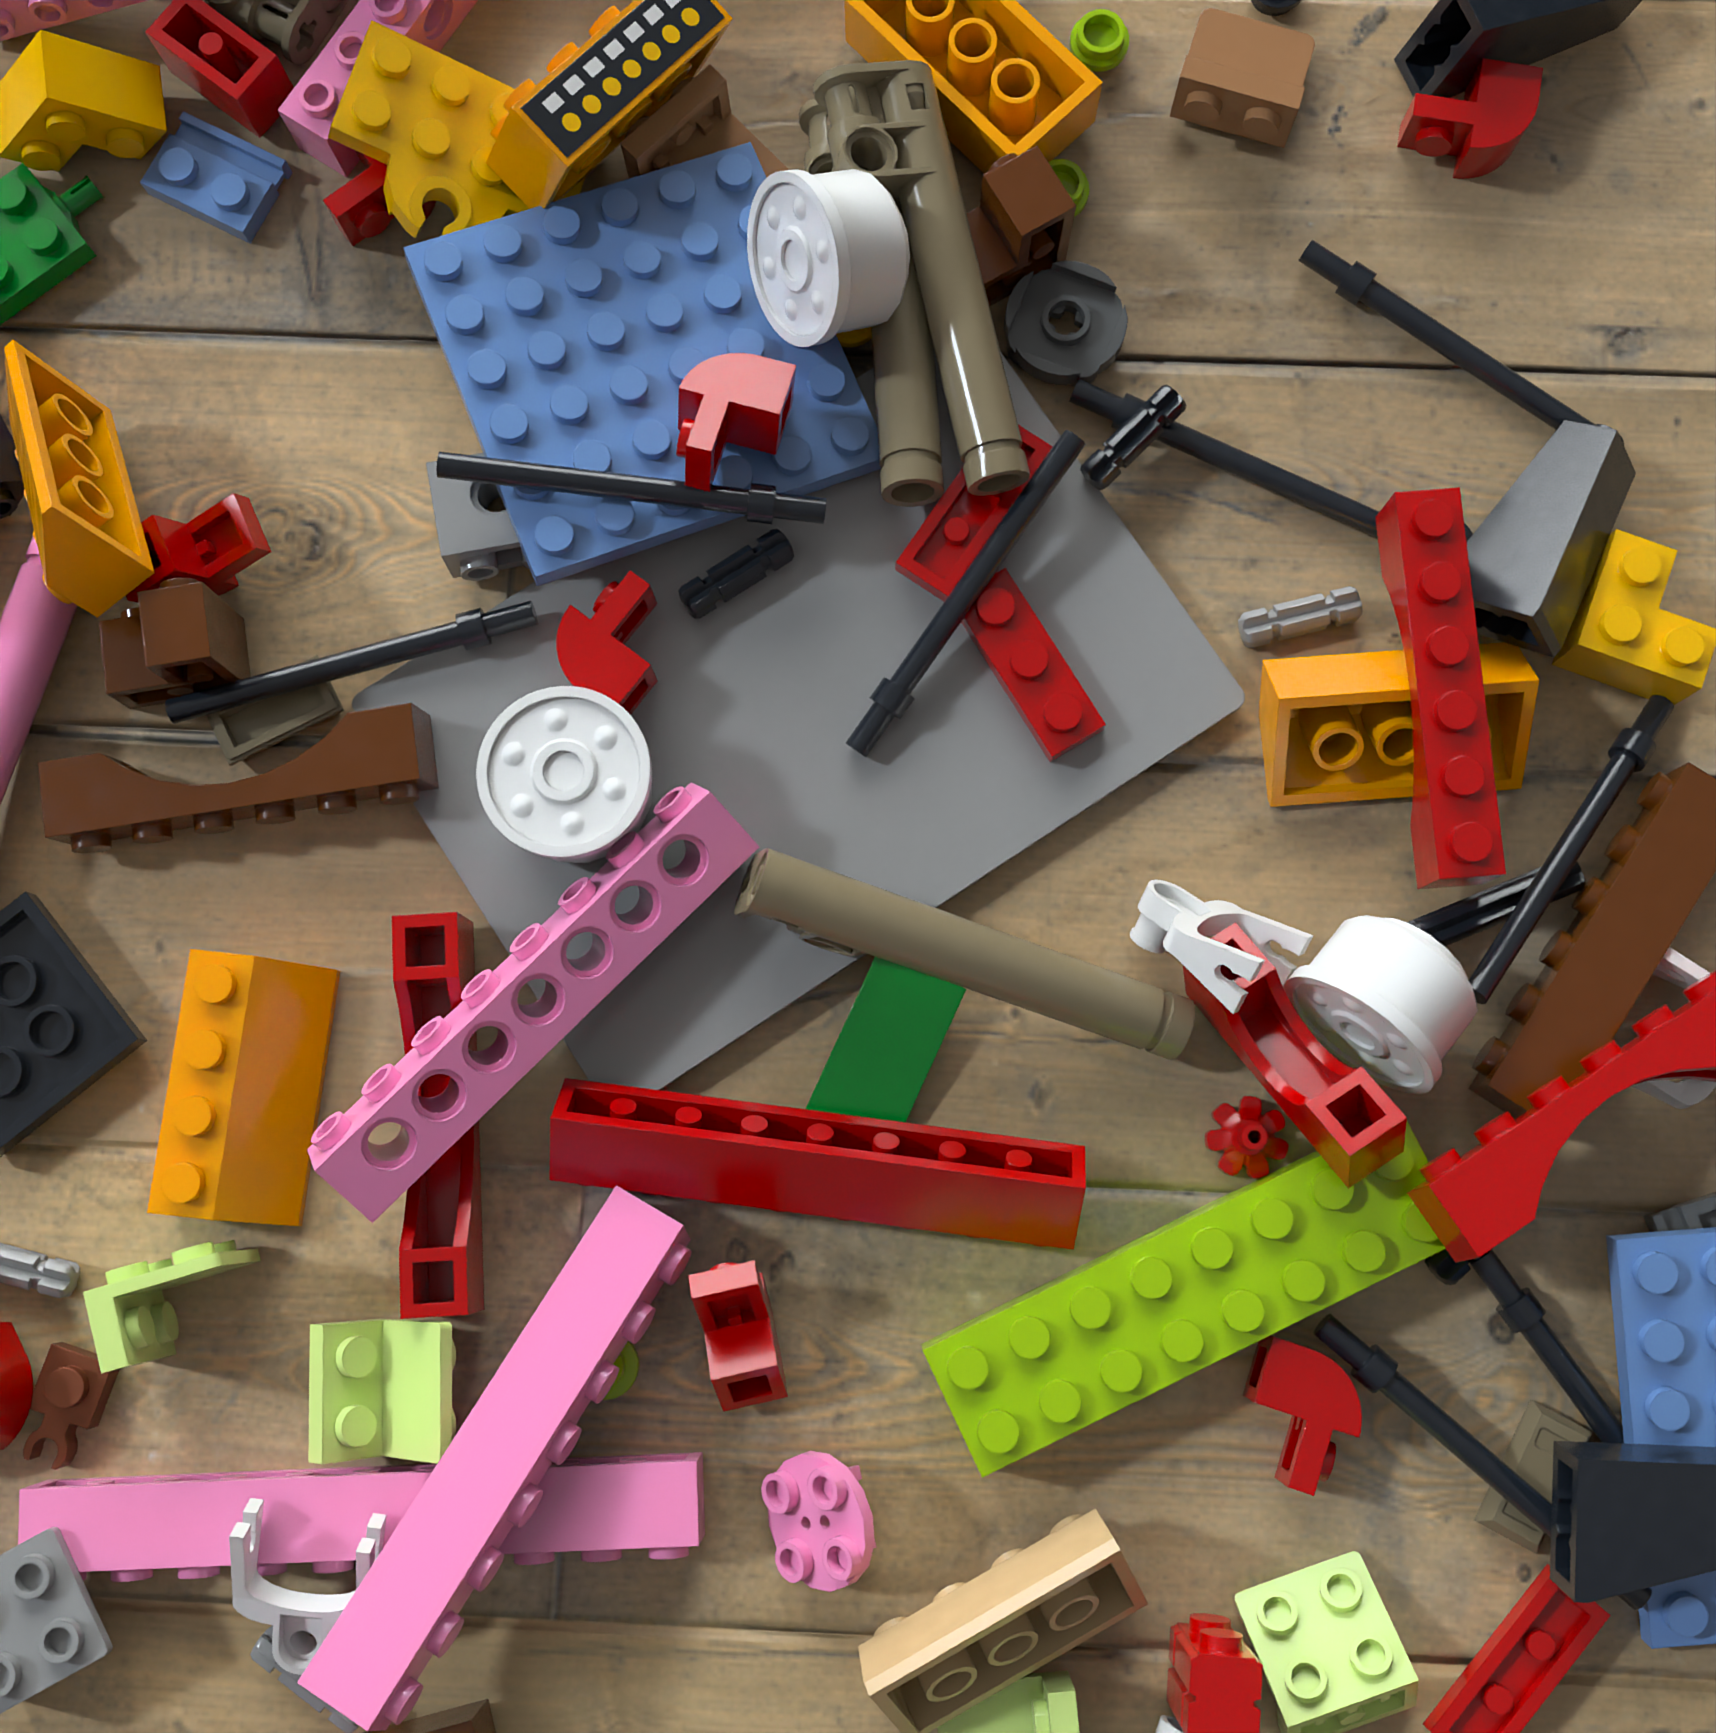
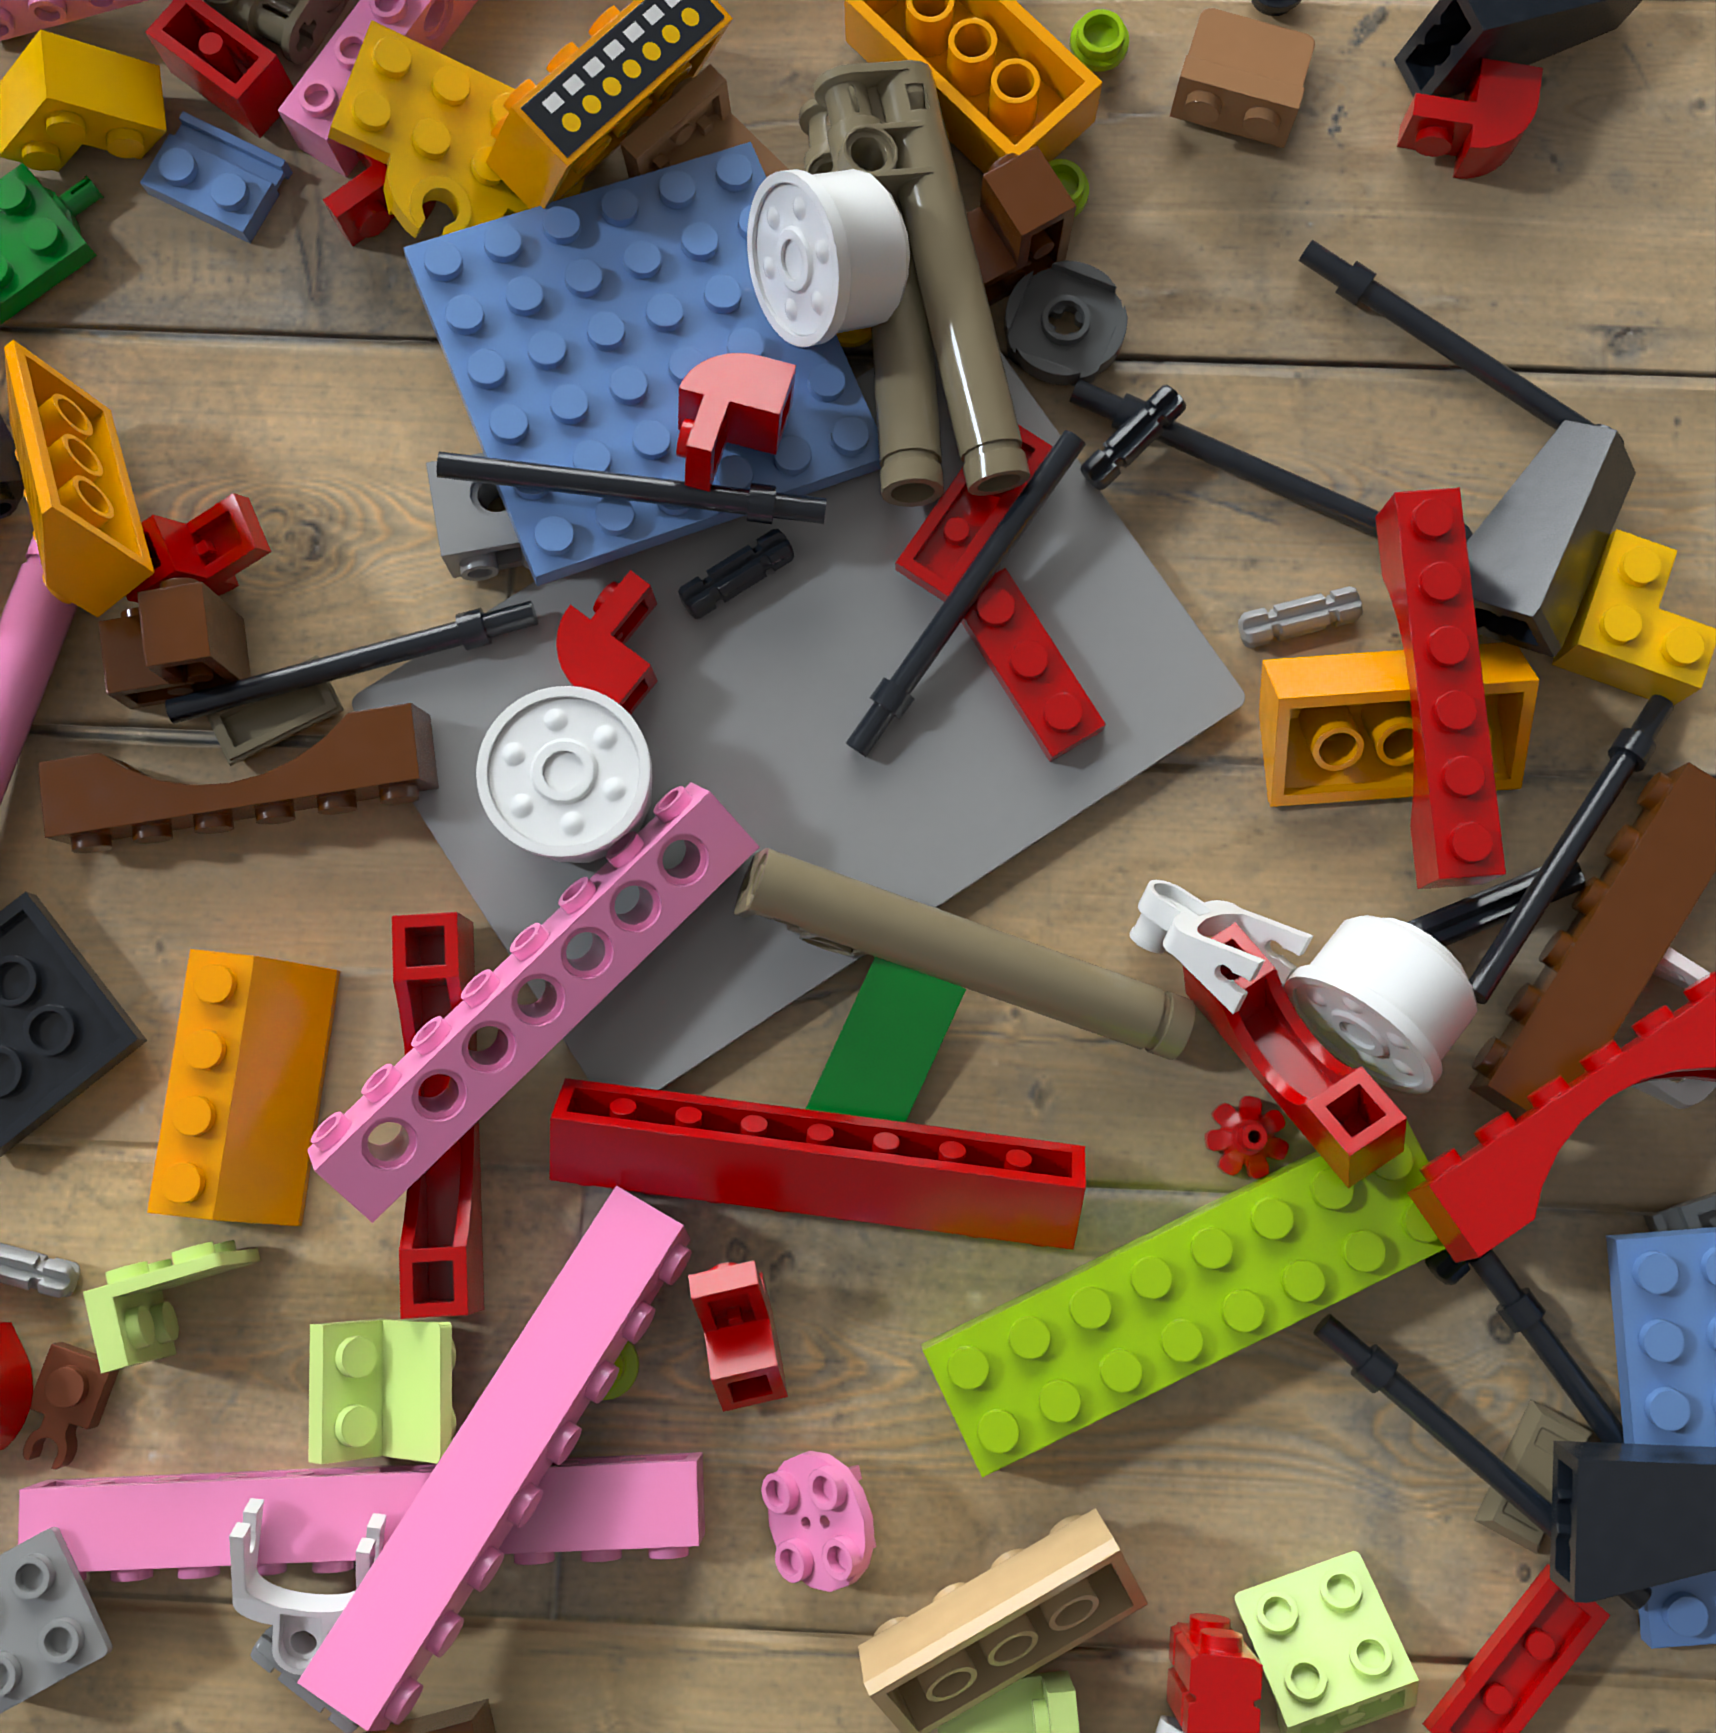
(1316, 1396): red brick -> none

